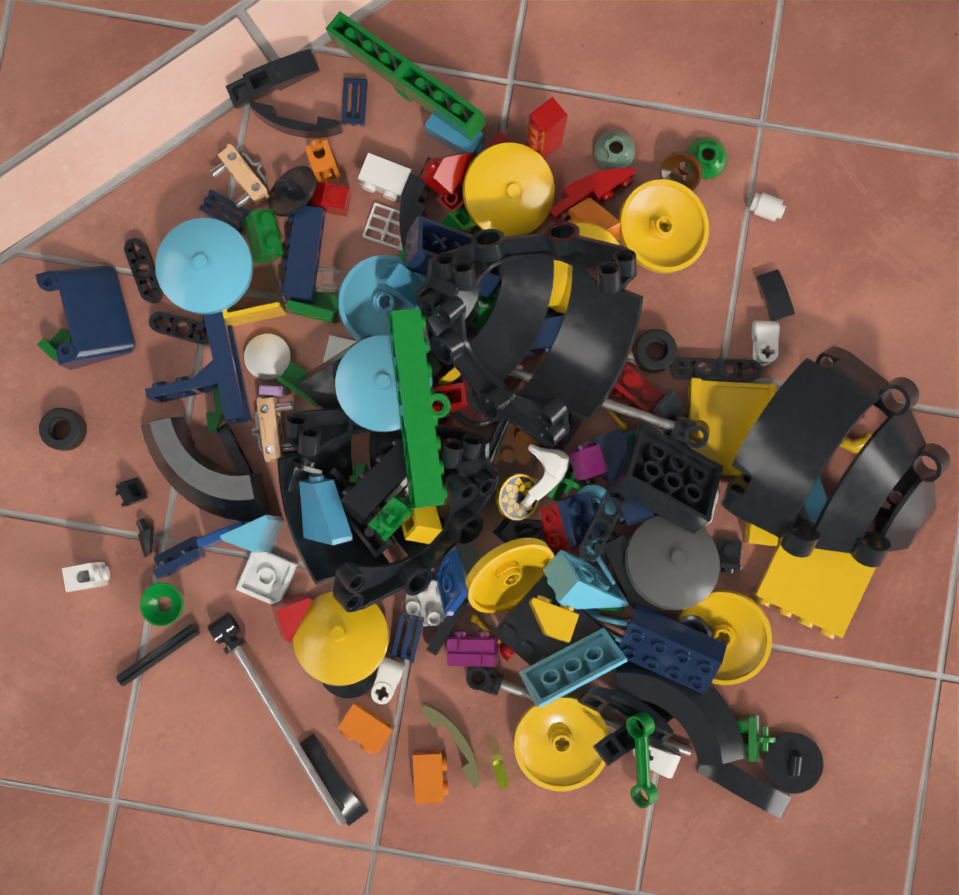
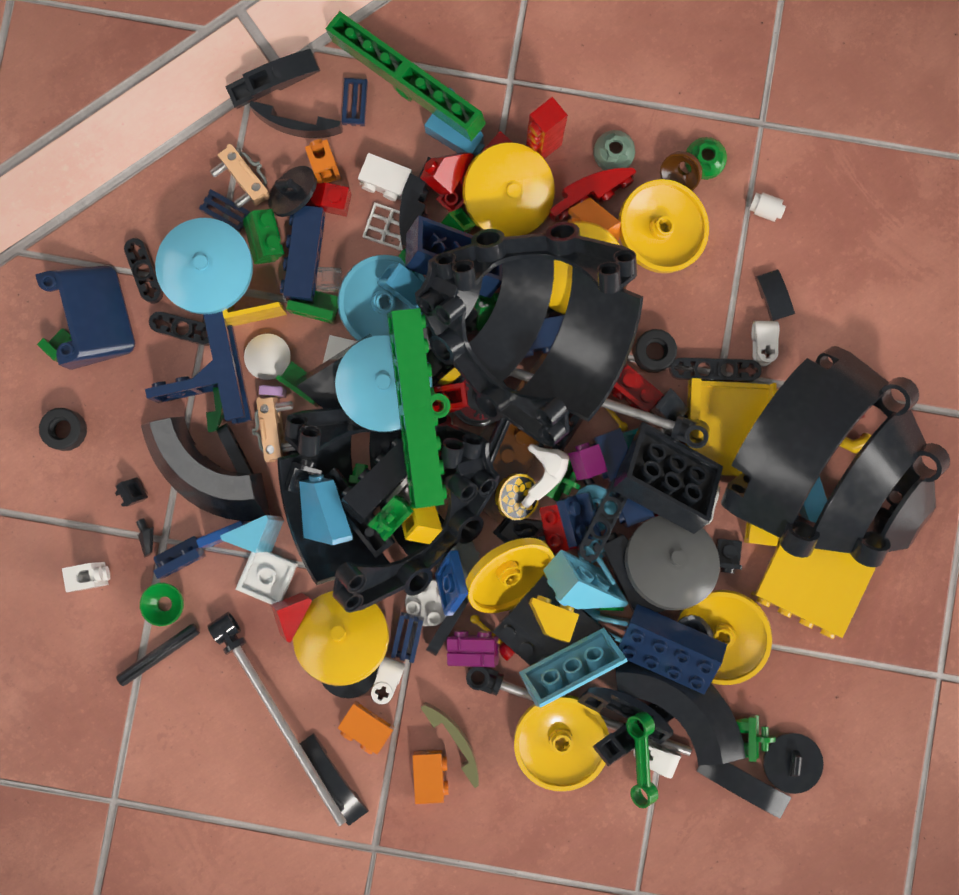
(500, 774): clear neon green tile -> none

